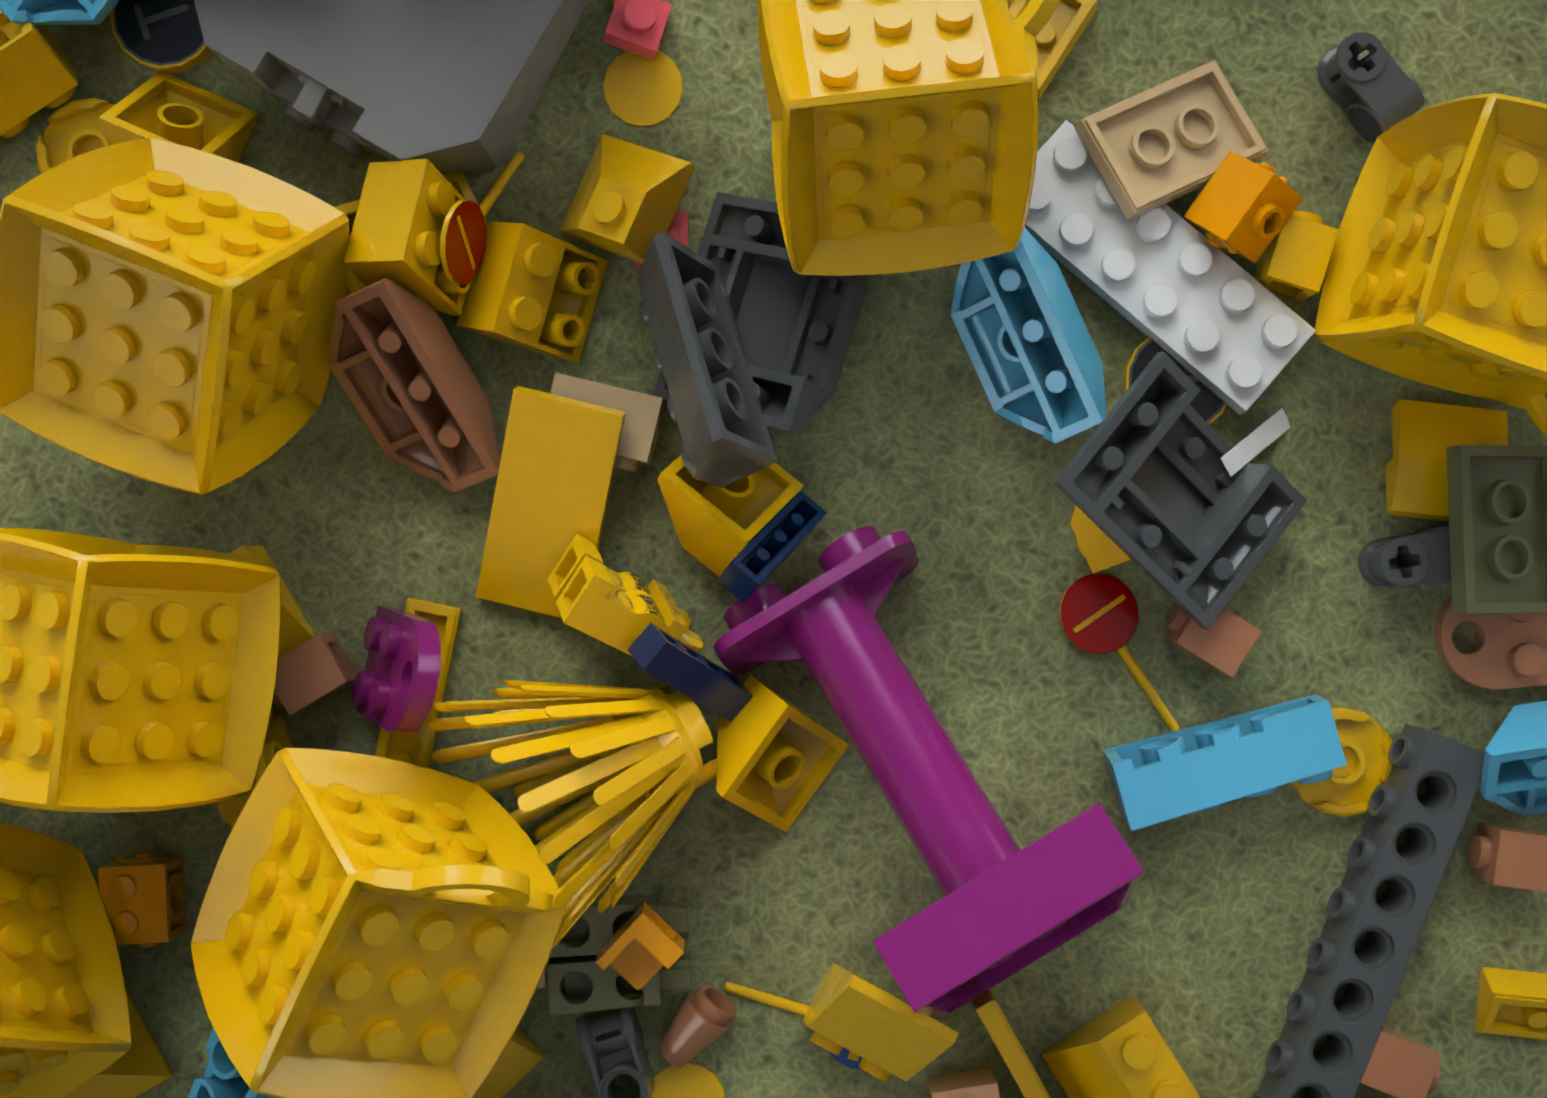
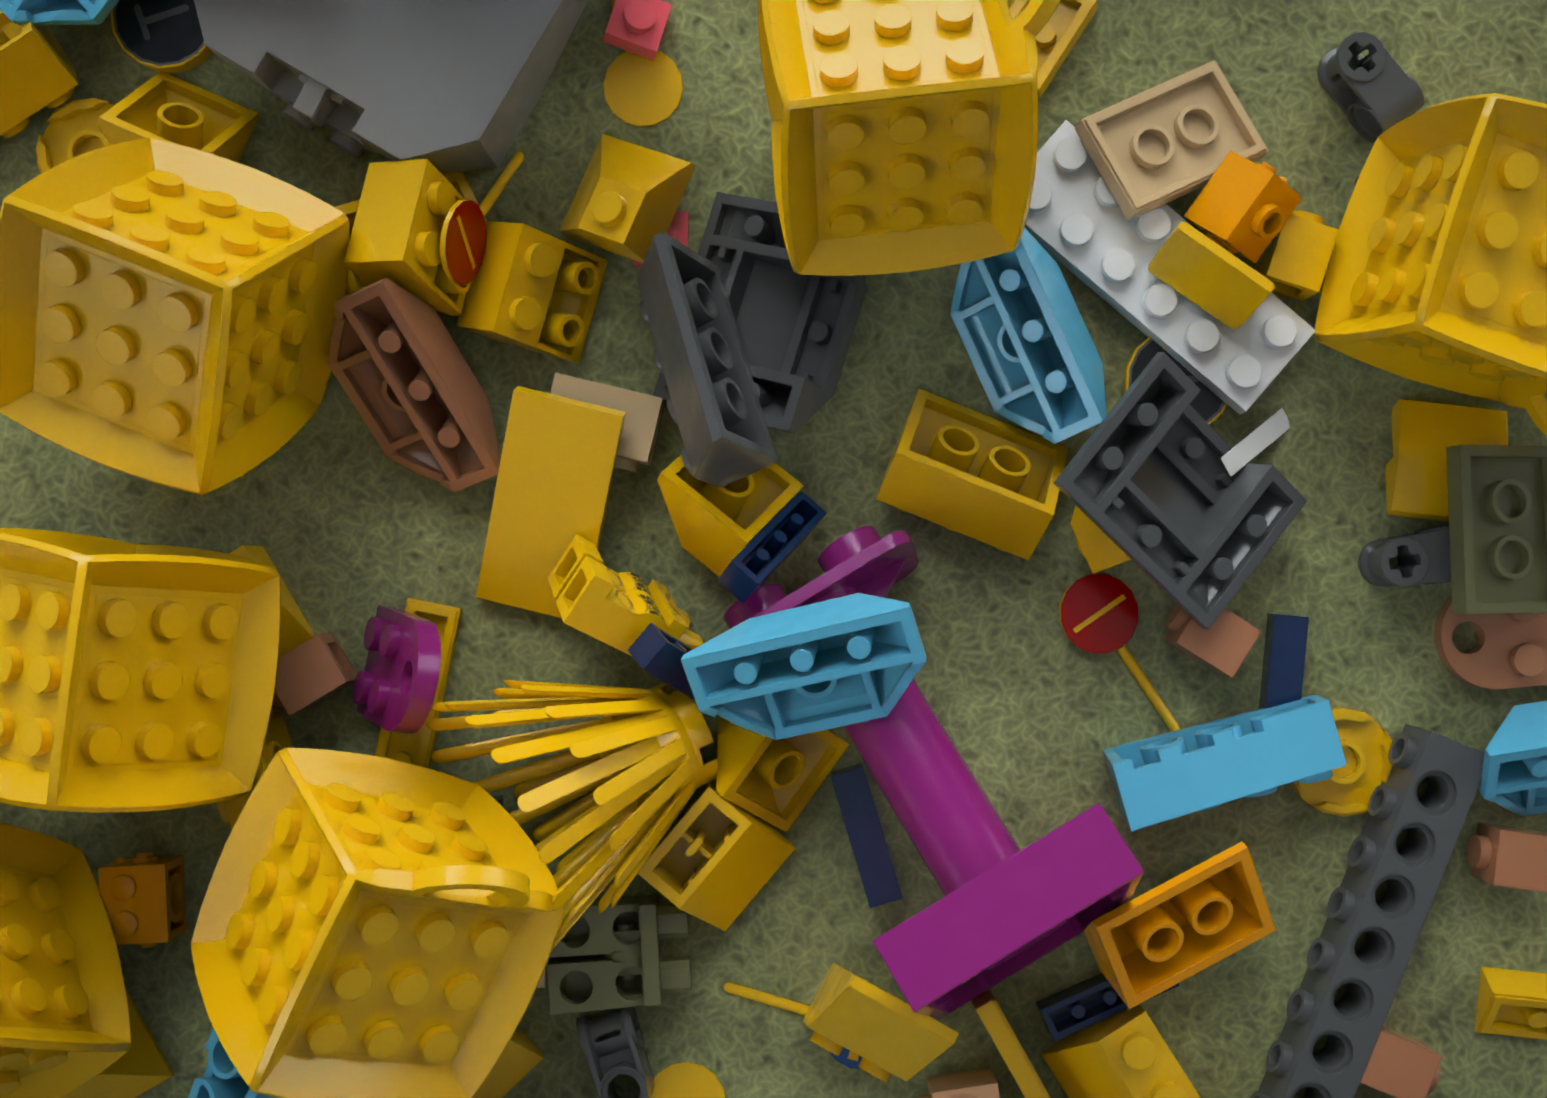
(641, 947): light orange panel -> none
(697, 1024): nougat cone -> none
(715, 858): none -> yellow slope
(809, 666): none -> medium azure wedge
(866, 835): none -> dark blue piece
(974, 475): none -> yellow slope
(1081, 1006): none -> dark blue piece
(1181, 926): none -> light orange slope
(1210, 276): none -> yellow slope
(1283, 660): none -> dark blue piece

